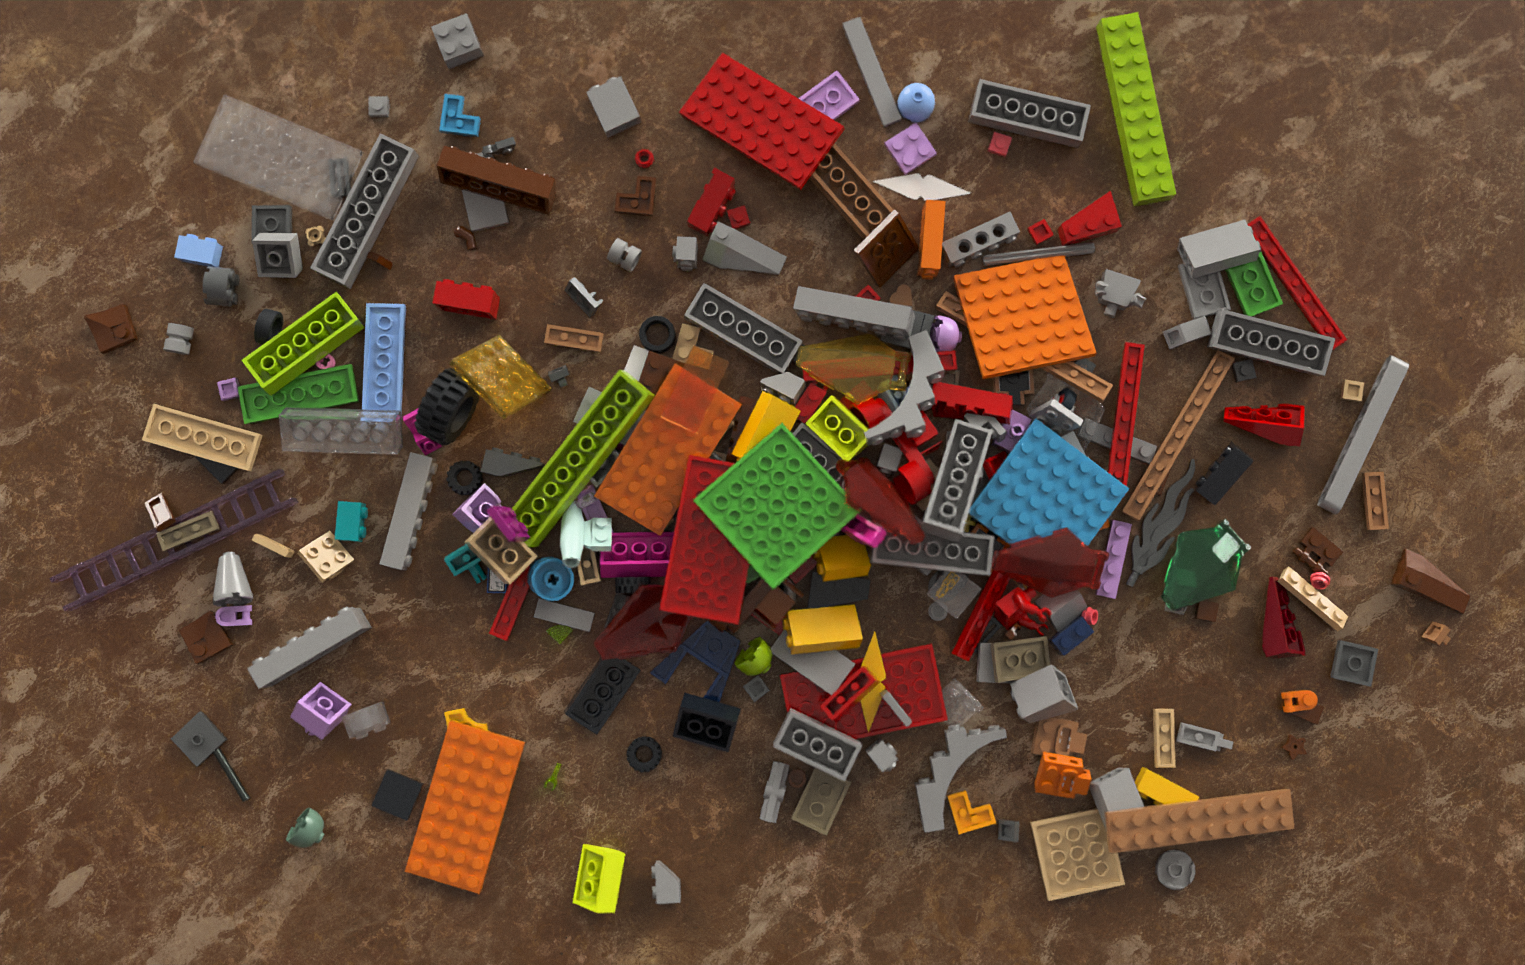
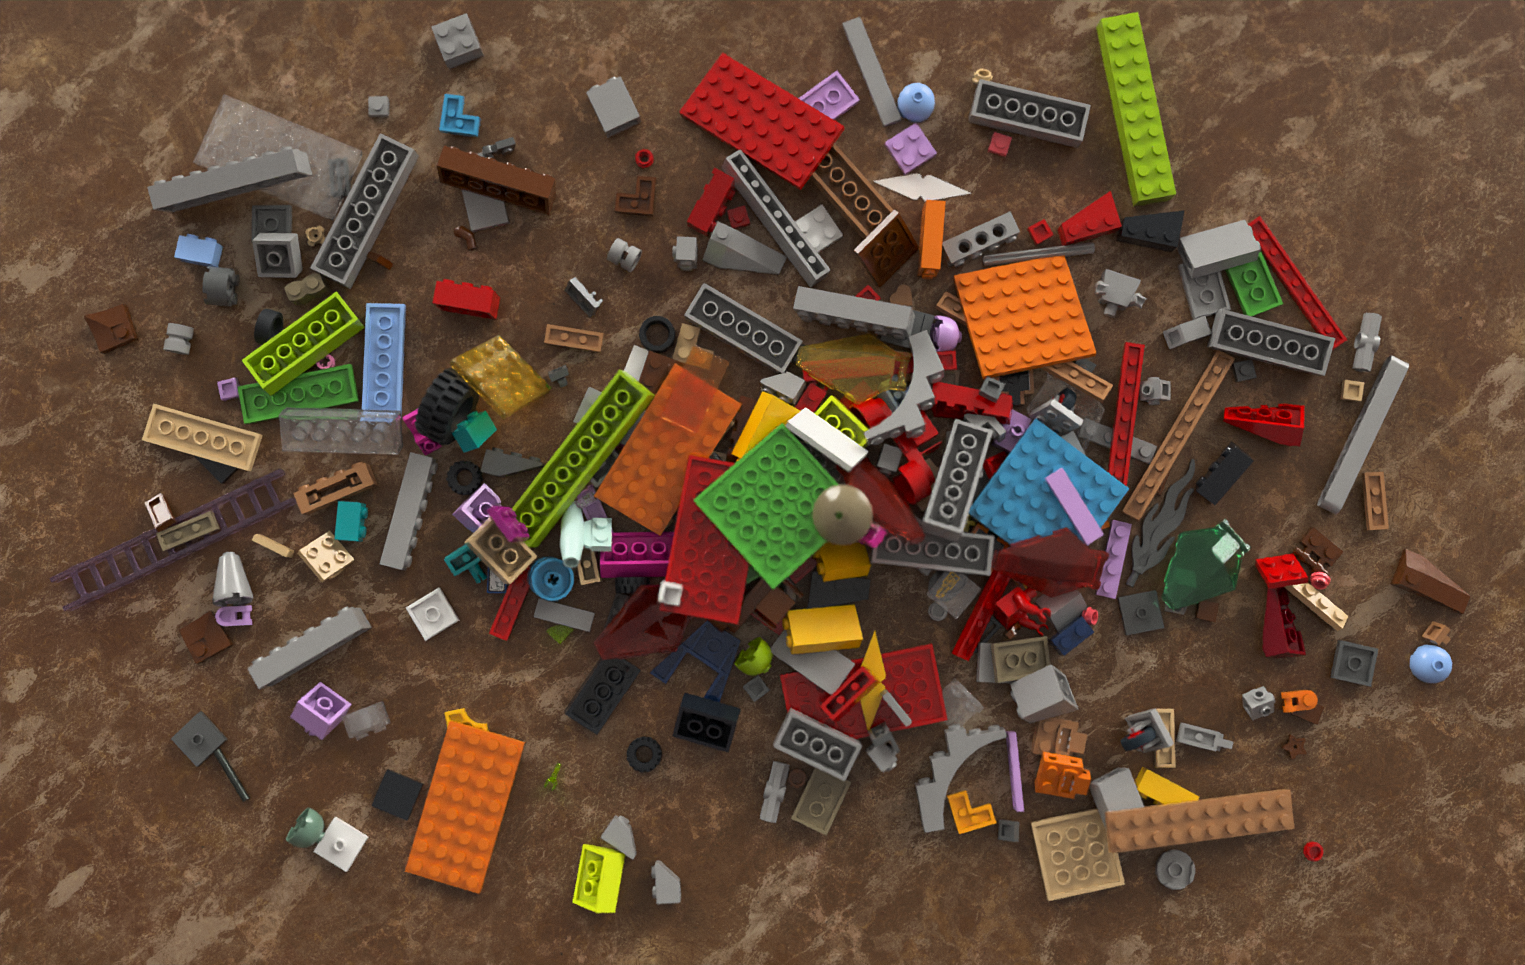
(229, 180): none -> light grey brick
(305, 499): none -> medium nougat brick
(310, 287): none -> dark tan brick
(341, 844): none -> white plate
(432, 614): none -> white plate
(474, 430): none -> teal brick
(620, 836): none -> light grey slope
(670, 593): none -> white panel
(775, 218): none -> light grey brick
(819, 228): none -> white plate
(826, 439): none -> white tile
(855, 510): none -> dark tan dish
(881, 734): none -> dark grey panel
(982, 74): none -> tan plate
(991, 389): none -> dark grey plate
(1014, 770): none -> lavender tile
(1074, 506): none -> lavender tile
(1140, 612): none -> dark grey plate
(1146, 732): none -> light grey plate
(1153, 230): none -> black wedge
(1154, 391): none -> light grey brick
(1258, 703): none -> light grey brick
(1281, 571): none -> red plate
(1313, 851): none -> red plate
(1367, 342): none -> light grey piece
(1430, 664): none -> light blue cylinder

